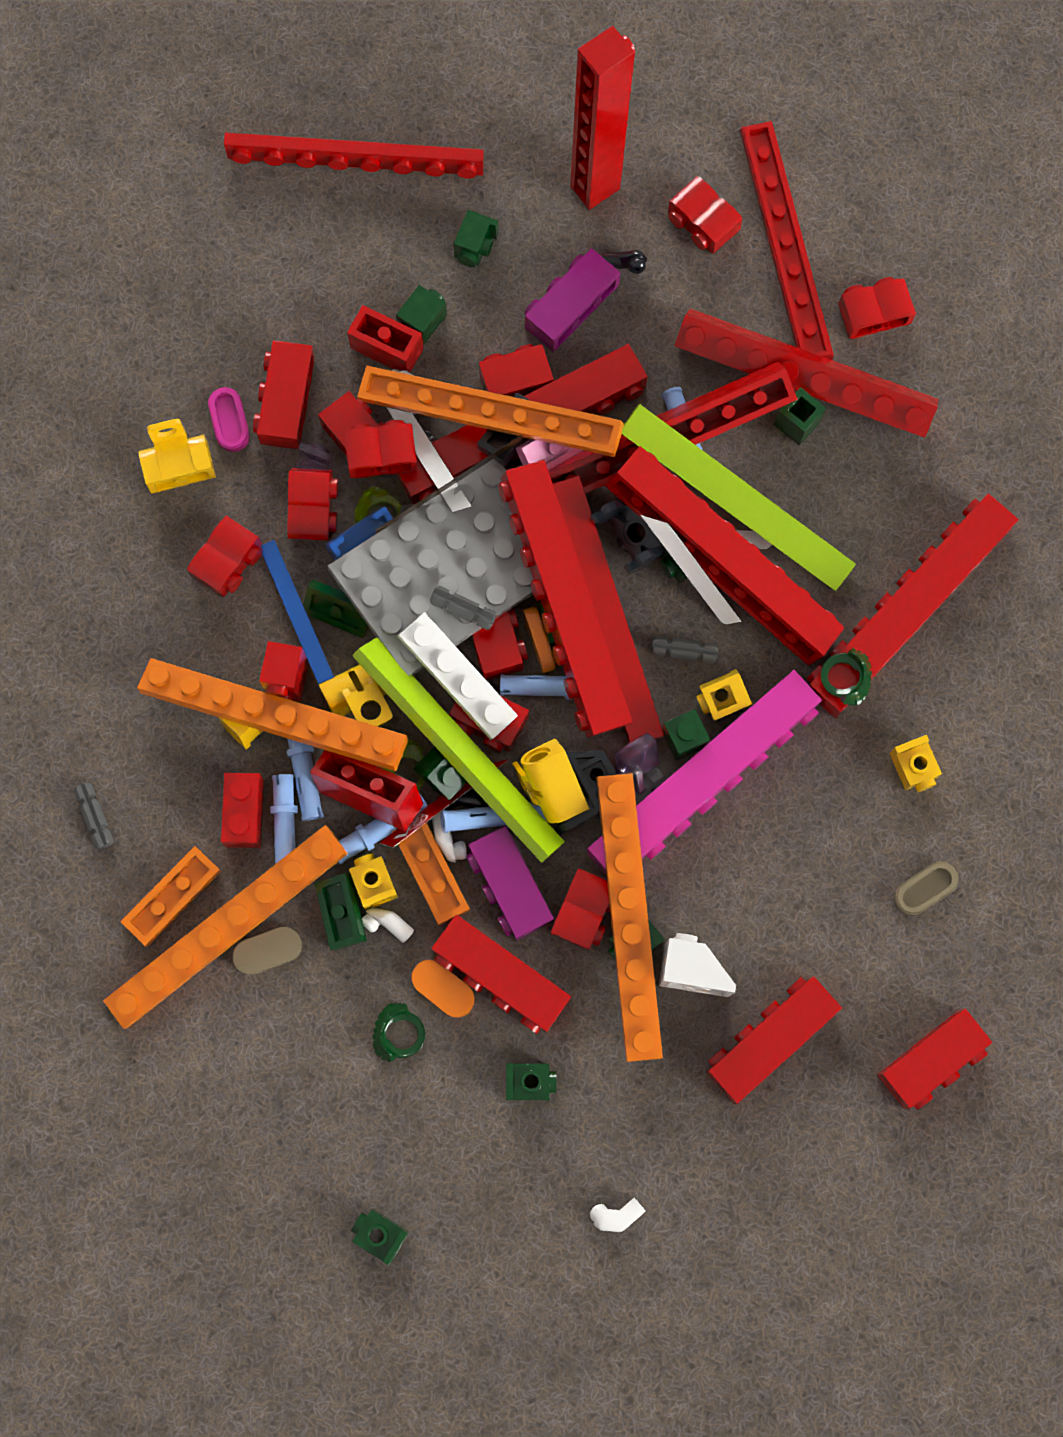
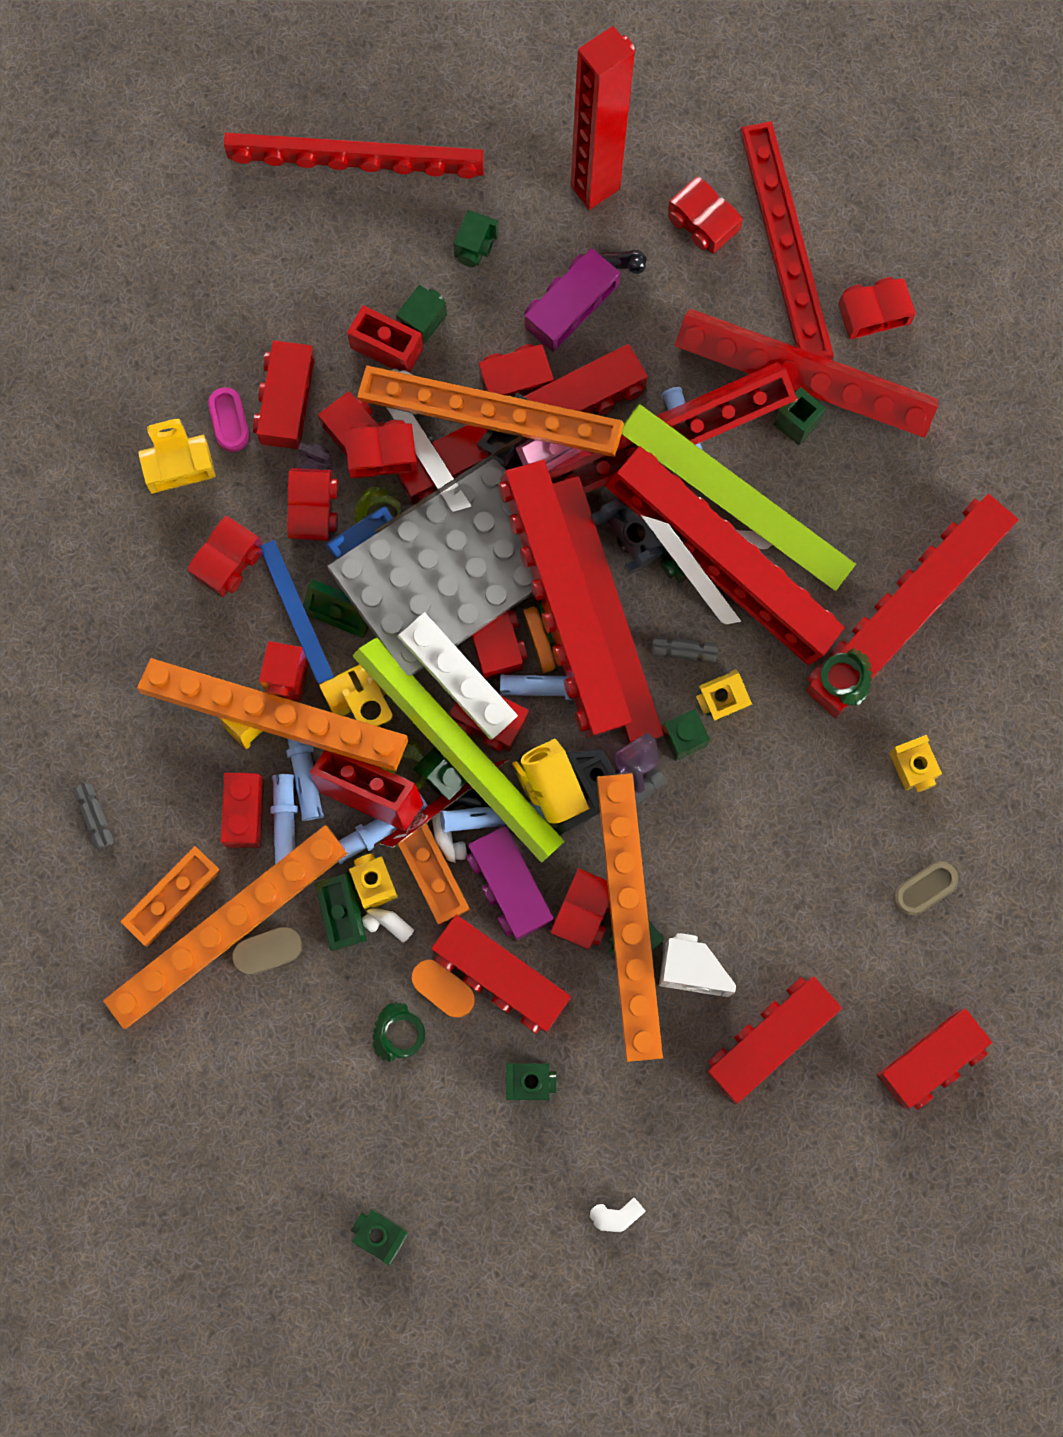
(463, 607): dark grey axle -> none
(720, 765): dark pink brick -> none

